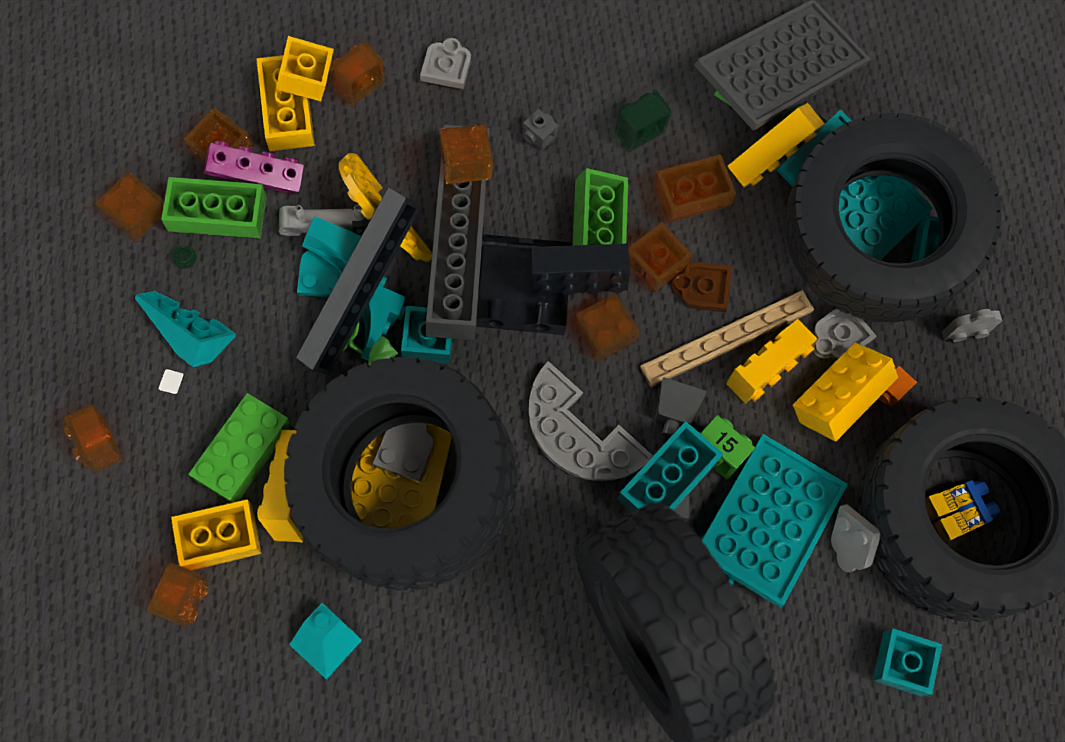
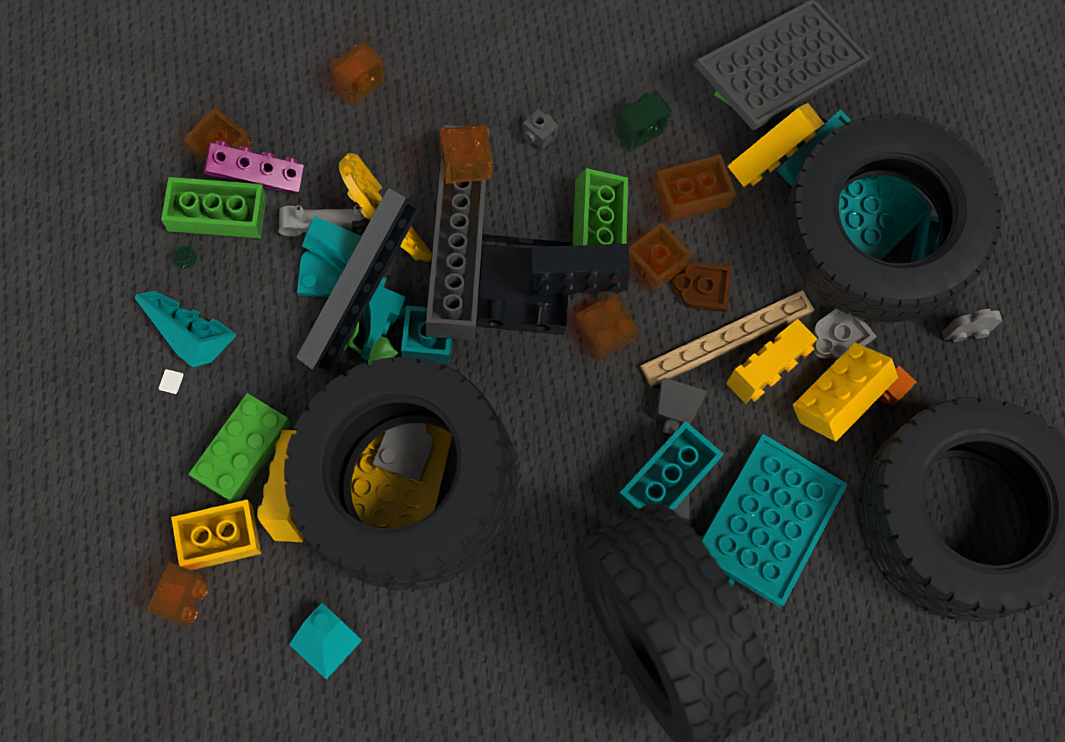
(92, 438): clear orange brick -> none
(131, 206): clear orange brick -> none
(284, 114): yellow brick -> none
(304, 68): yellow brick -> none
(446, 64): light grey plate -> none
(570, 442): light grey plate -> none
(730, 443): bright green brick -> none
(854, 540): light grey plate -> none
(907, 662): teal brick -> none
(968, 506): hips -> none

